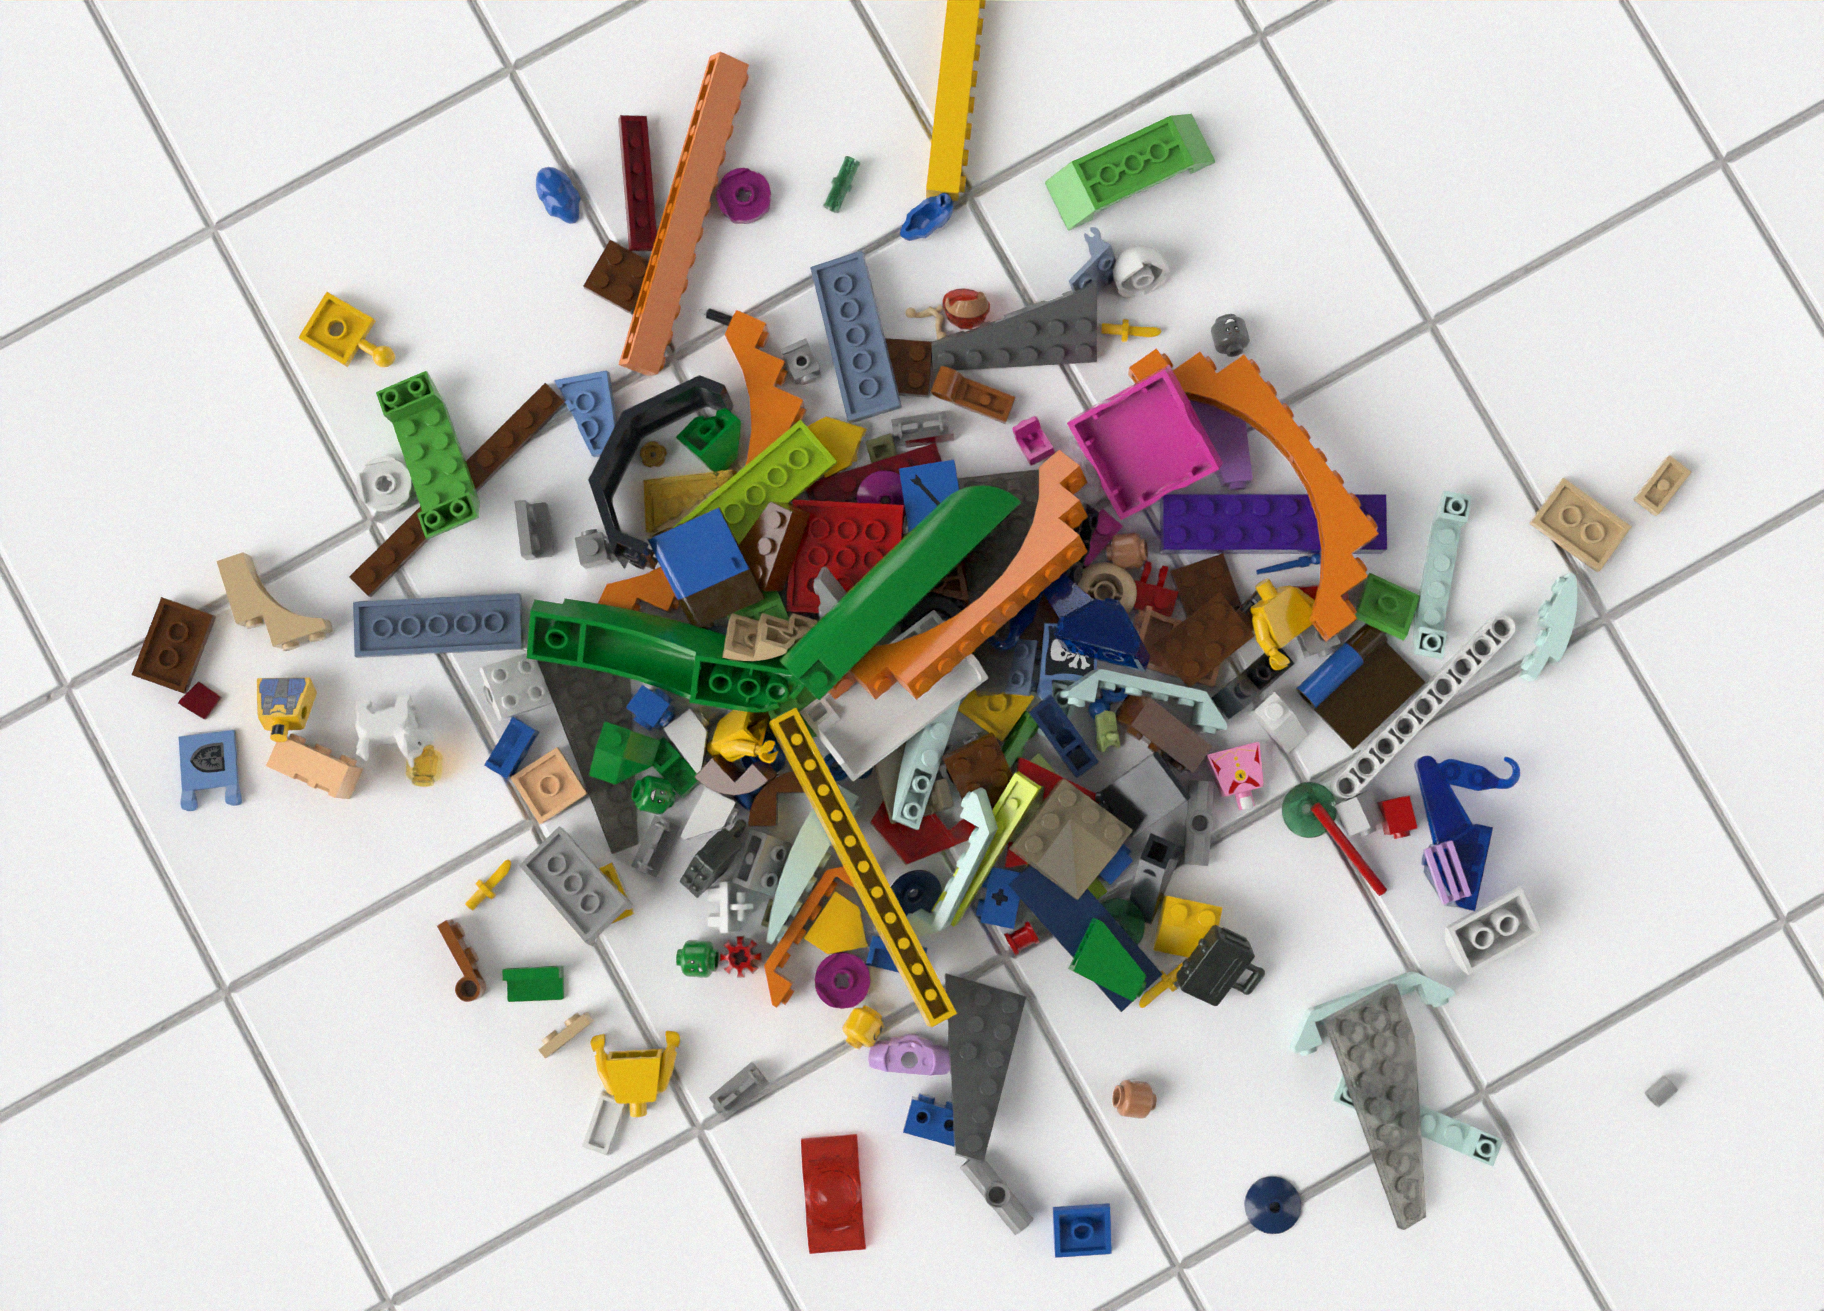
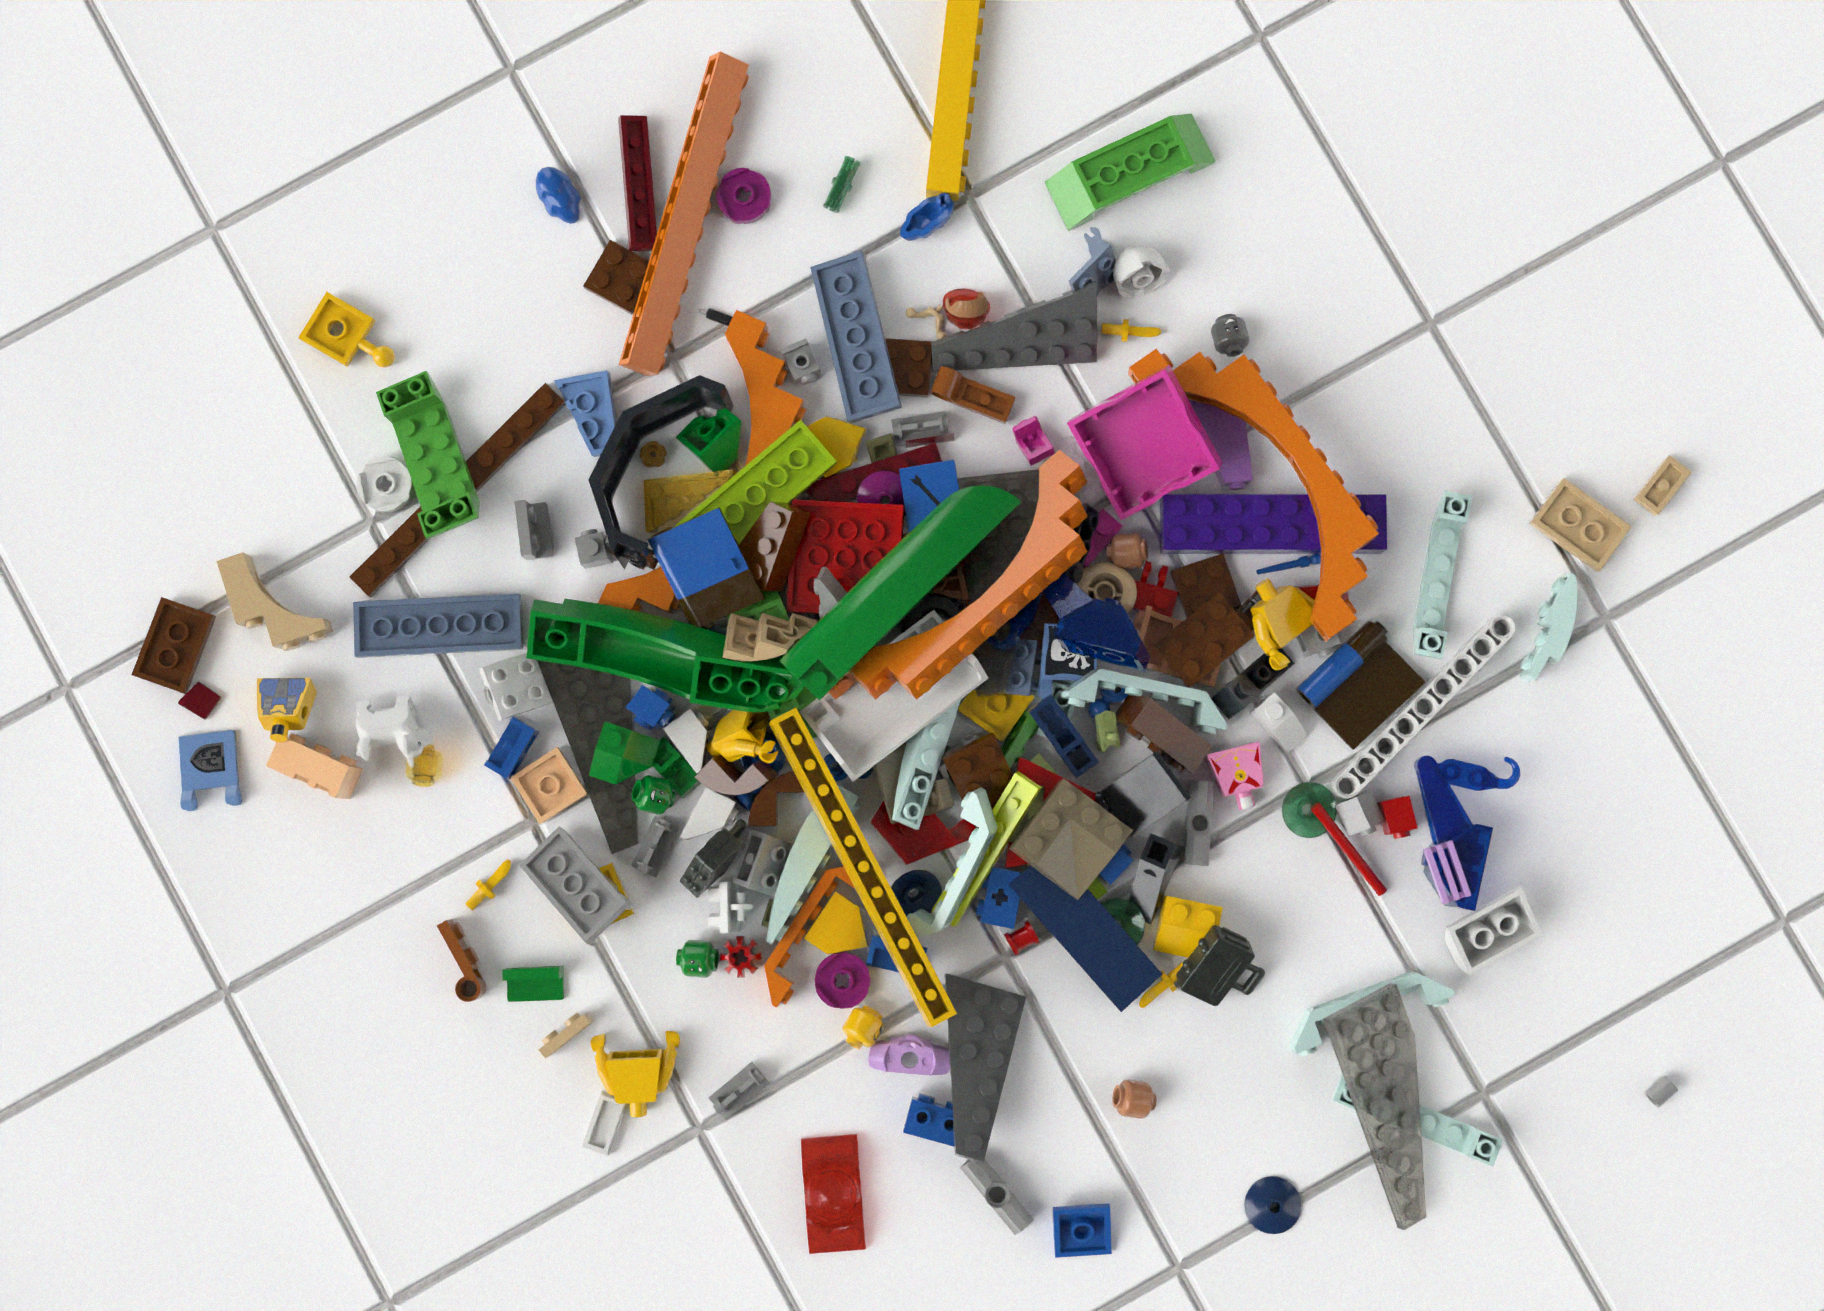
(1107, 962): green slope -> none
(1386, 606): bright green plate -> none

